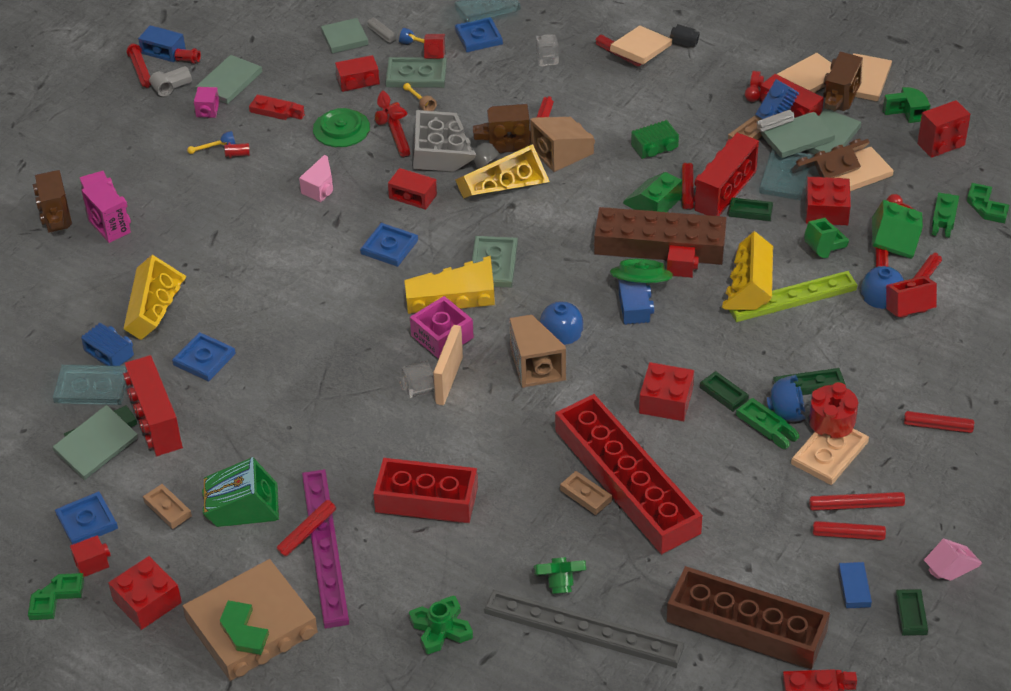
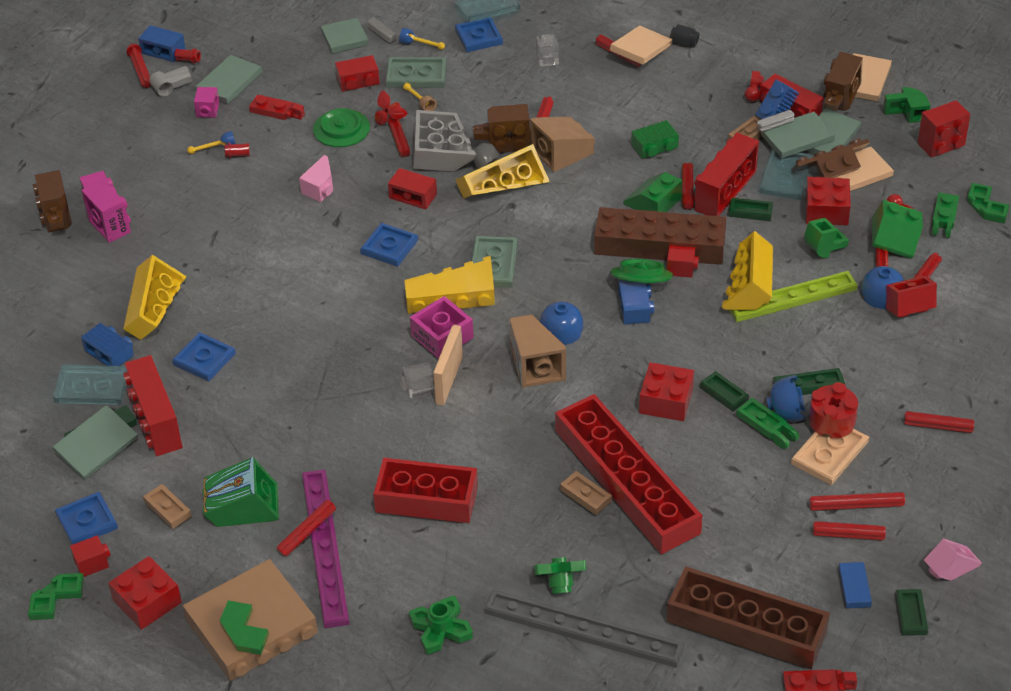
(434, 46): red brick -> none
(808, 72): light nougat tile -> none

